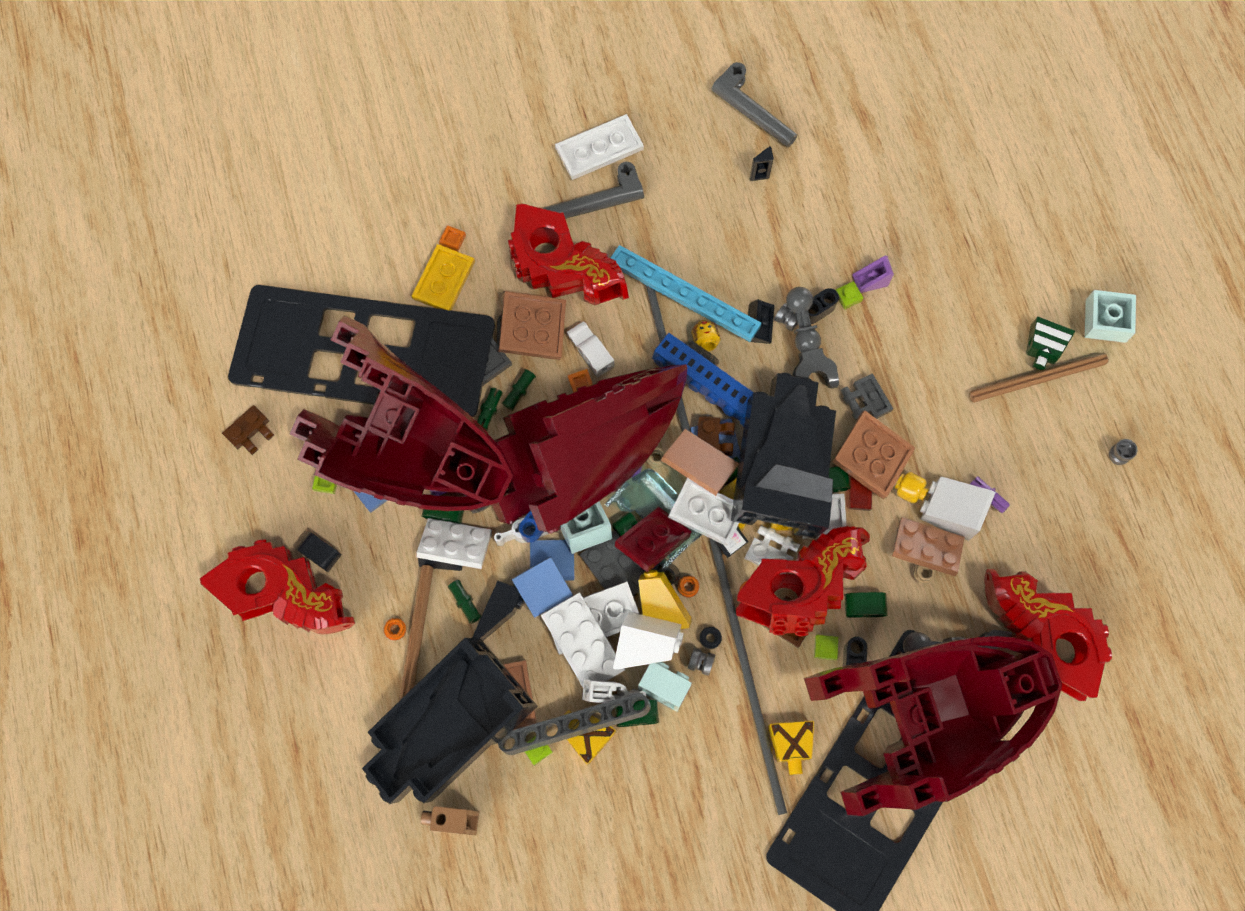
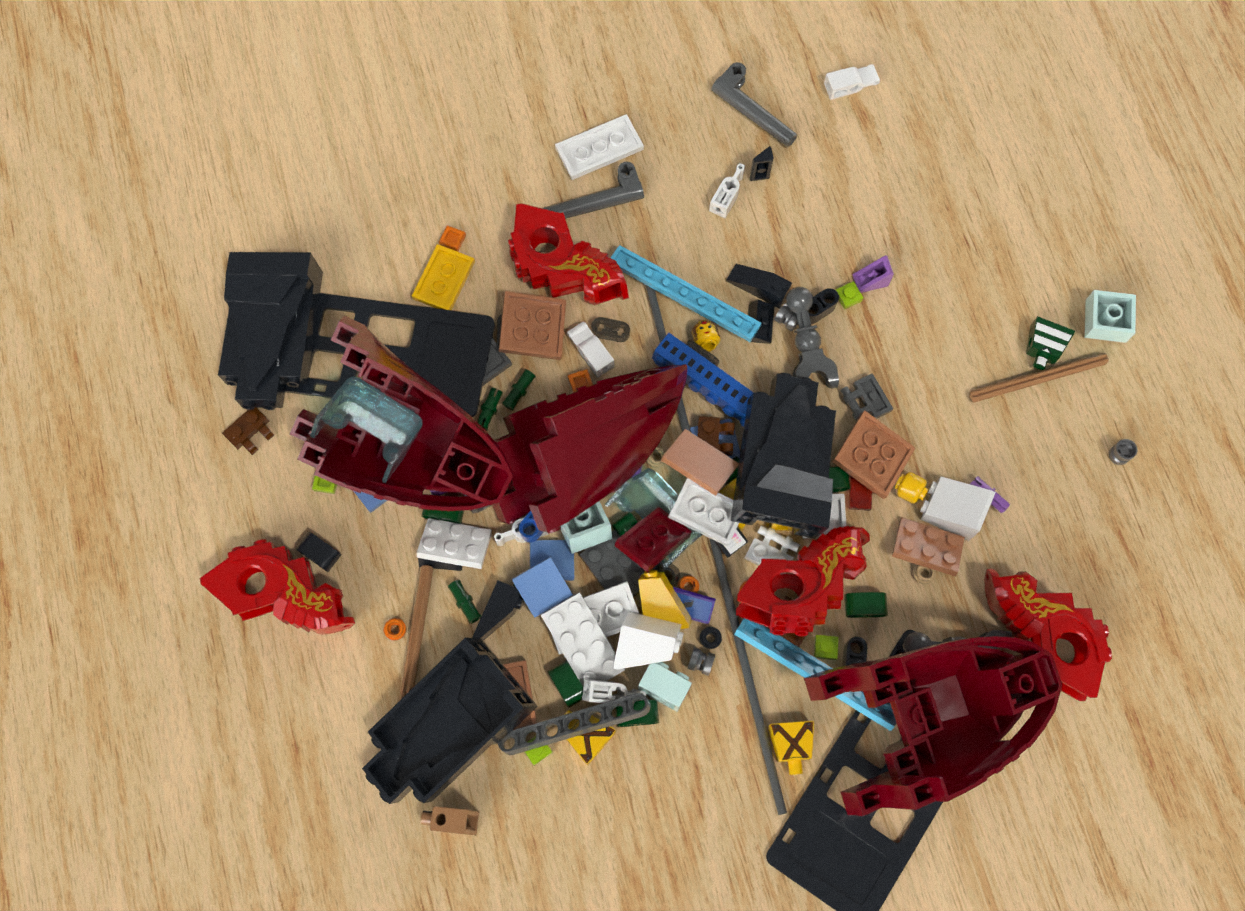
(269, 324): none -> black panel
(376, 414): none -> clear light blue windscreen
(567, 683): none -> dark green beam
(611, 327): none -> clear smoke beam
(697, 605): none -> slope
(727, 193): none -> white piece
(761, 284): none -> black slope
(808, 665): none -> medium azure plate
(850, 81): none -> white piece

